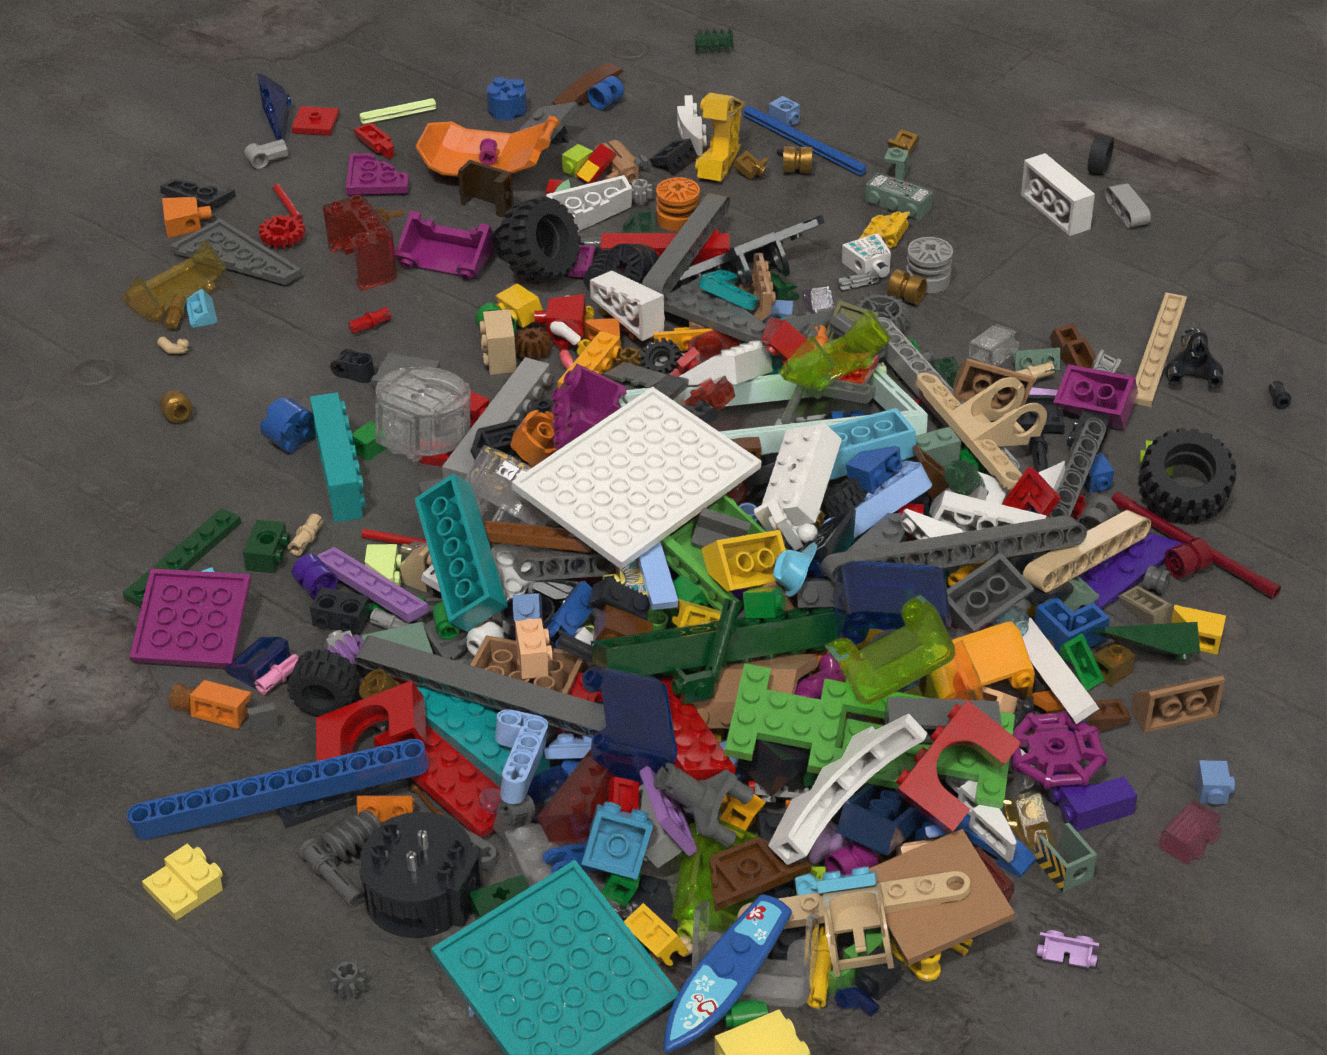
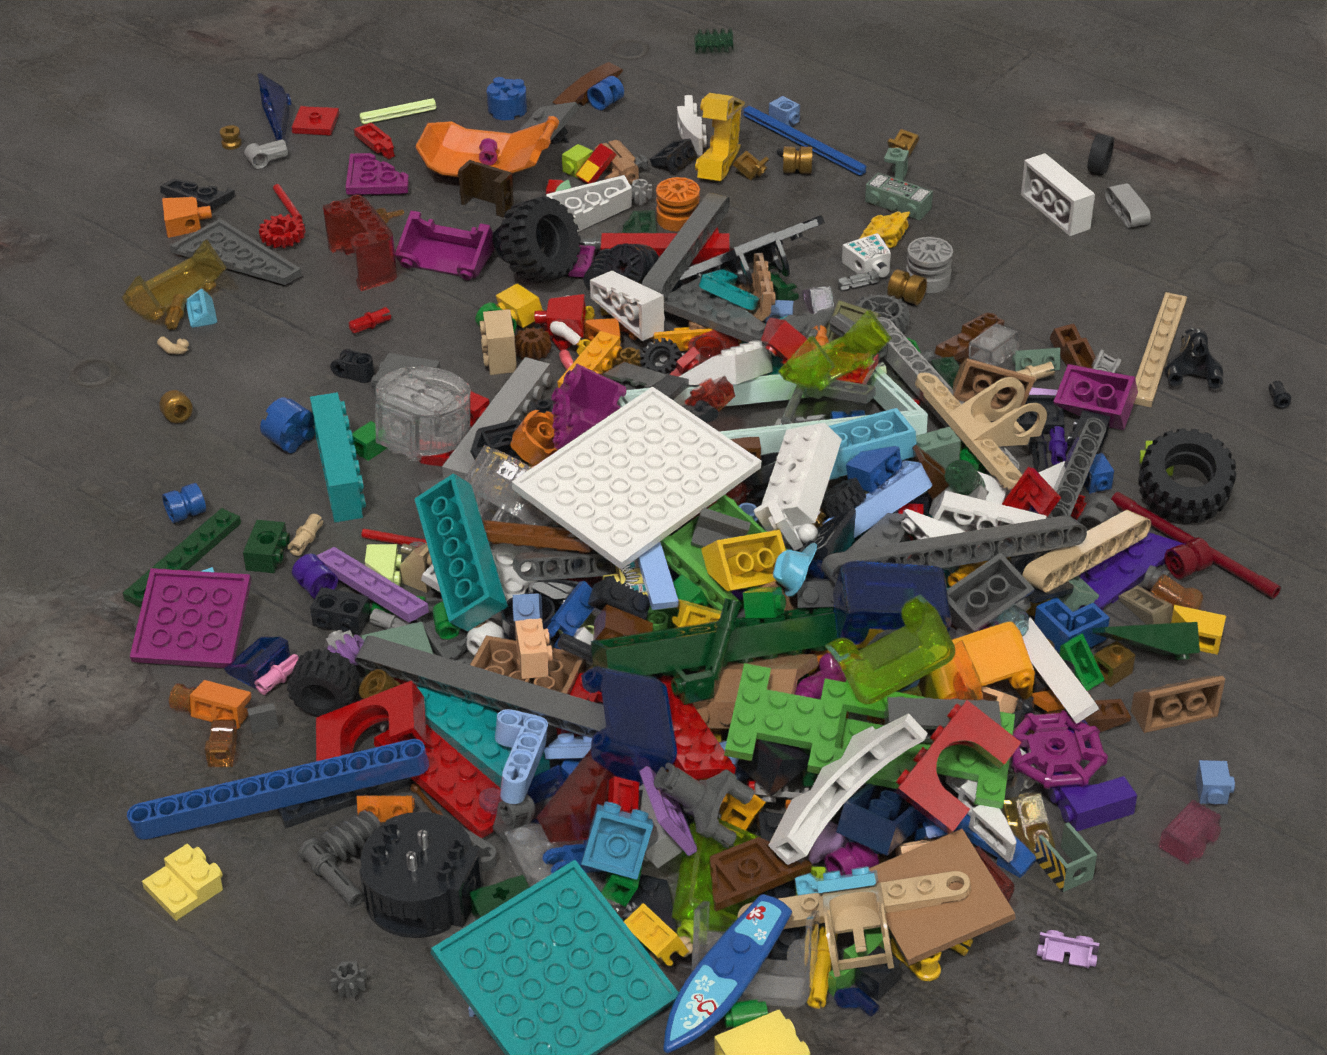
(186, 502): none -> blue wheel
(221, 739): none -> clear orange leg
(230, 137): none -> pearl gold wheel
(959, 345): none -> reddish brown slope
(1057, 445): none -> dark purple pin
(1176, 594): none -> clear orange piece

